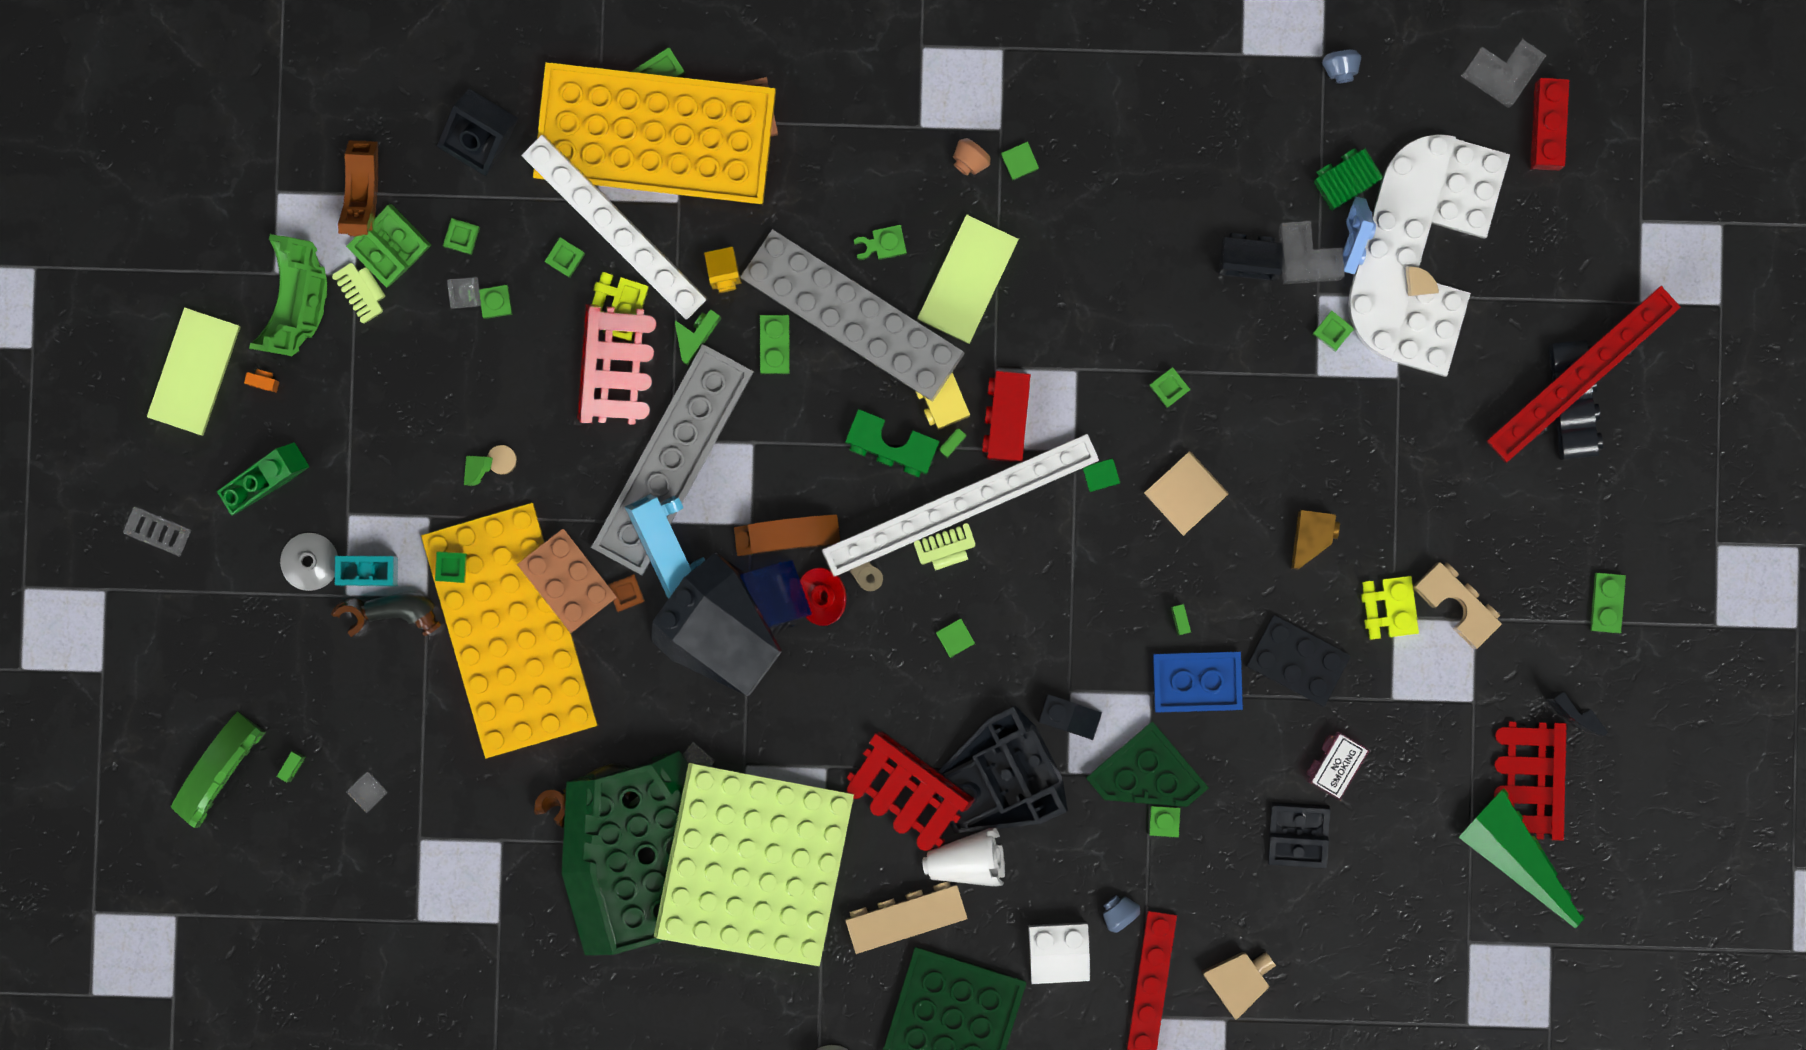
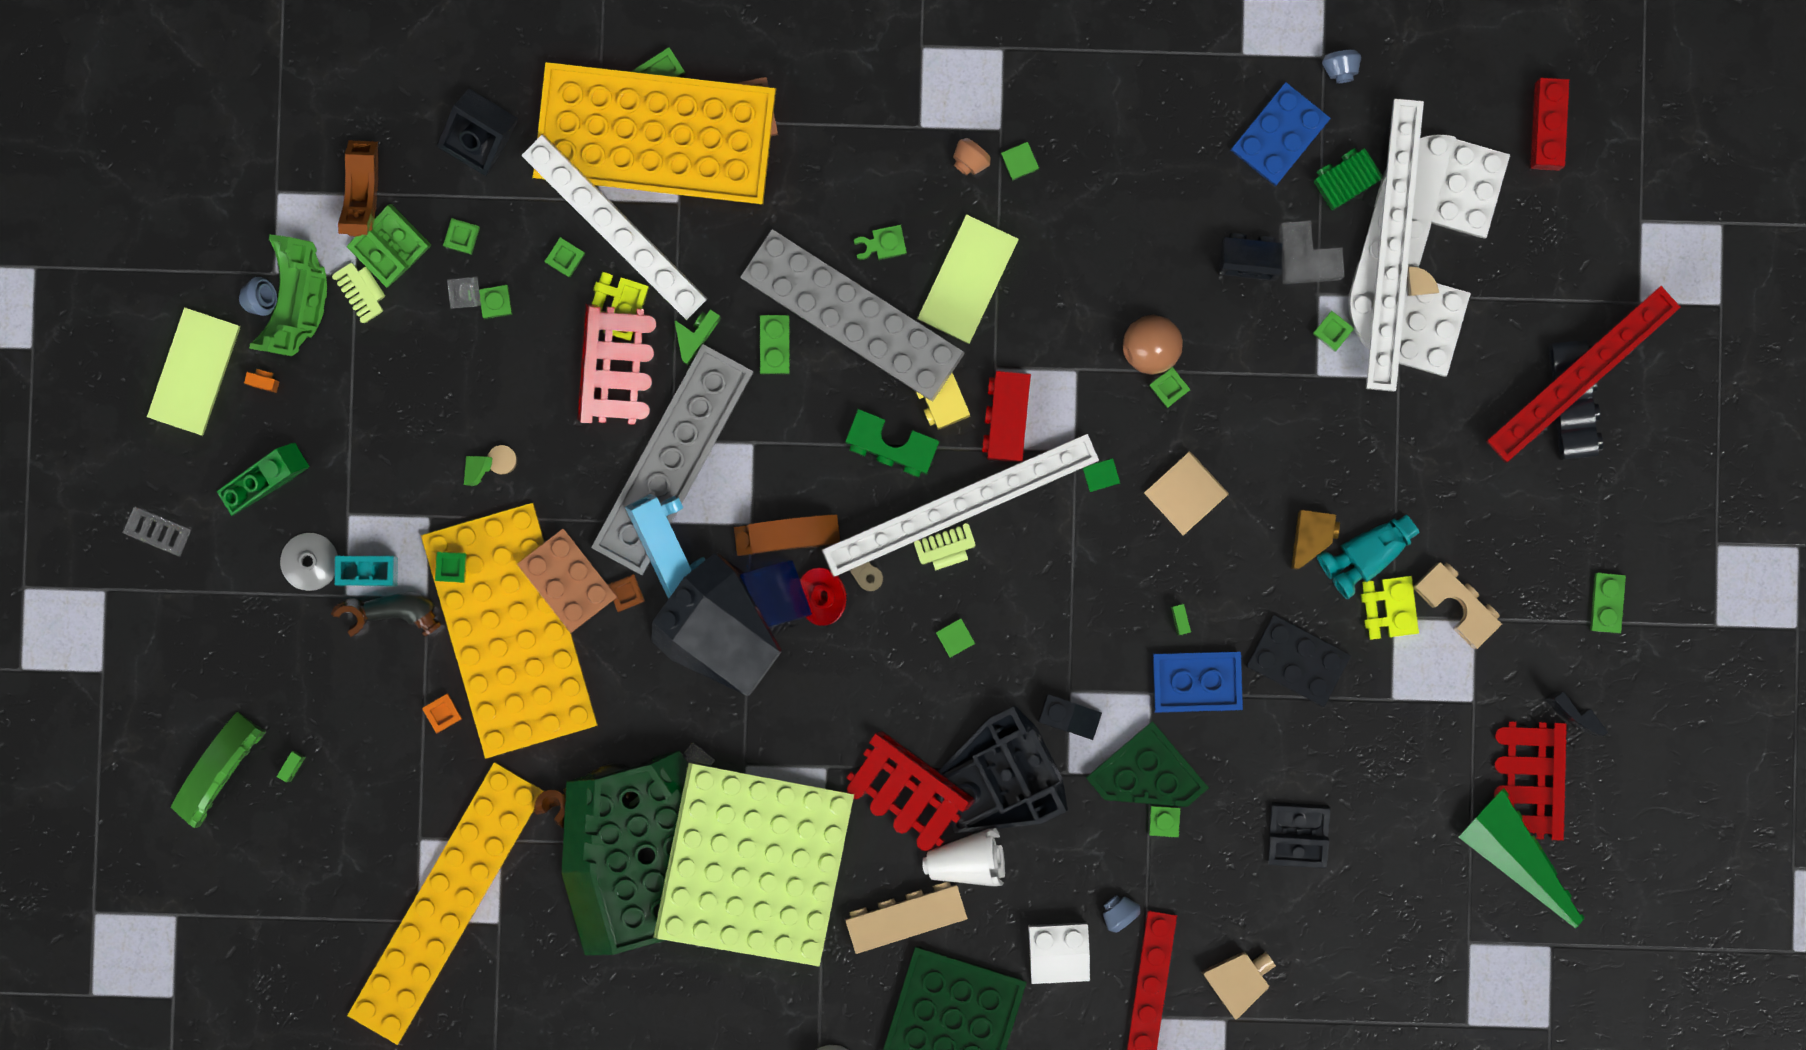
(258, 296): none -> sand blue cone
(367, 792): clear plate -> none
(442, 713): none -> orange plate
(445, 903): none -> yellow plate
(722, 269): yellow slope -> none
(952, 443): bright green tile -> none
(1152, 344): none -> nougat piece
(1280, 134): none -> blue plate
(1337, 765): brick -> none
(1361, 229): light blue plate -> none
(1369, 554): none -> teal piece
(1394, 245): none -> white plate
(1504, 79): clear brick -> none

